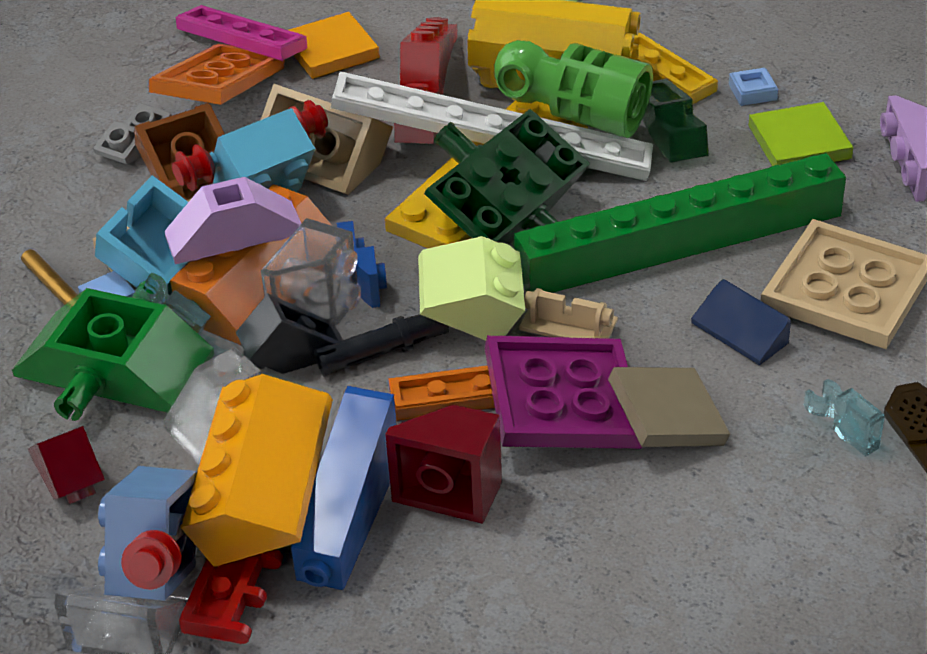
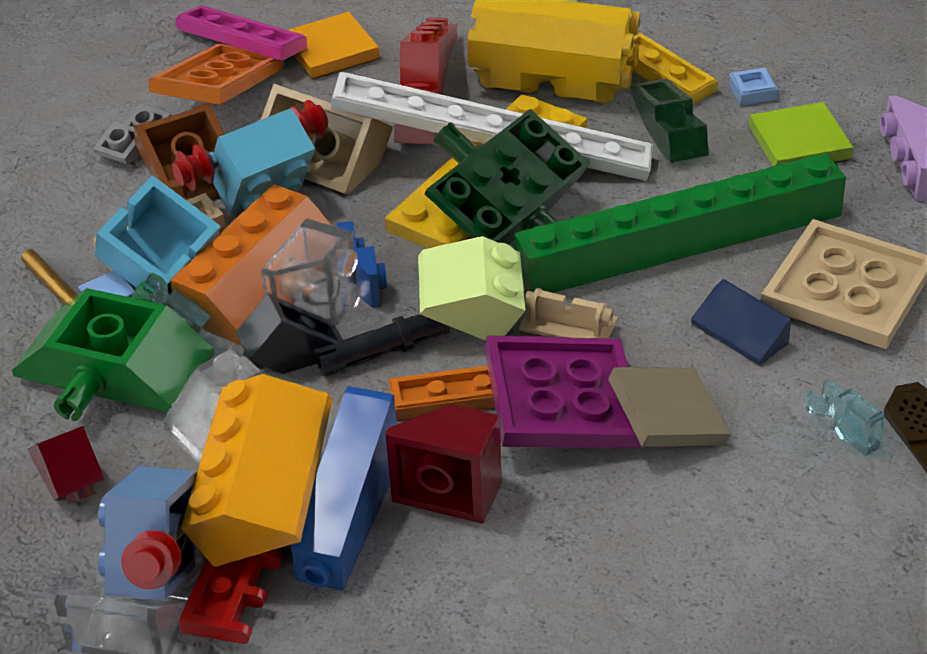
(229, 219): lavender slope -> none
(580, 87): bright green cylinder -> none

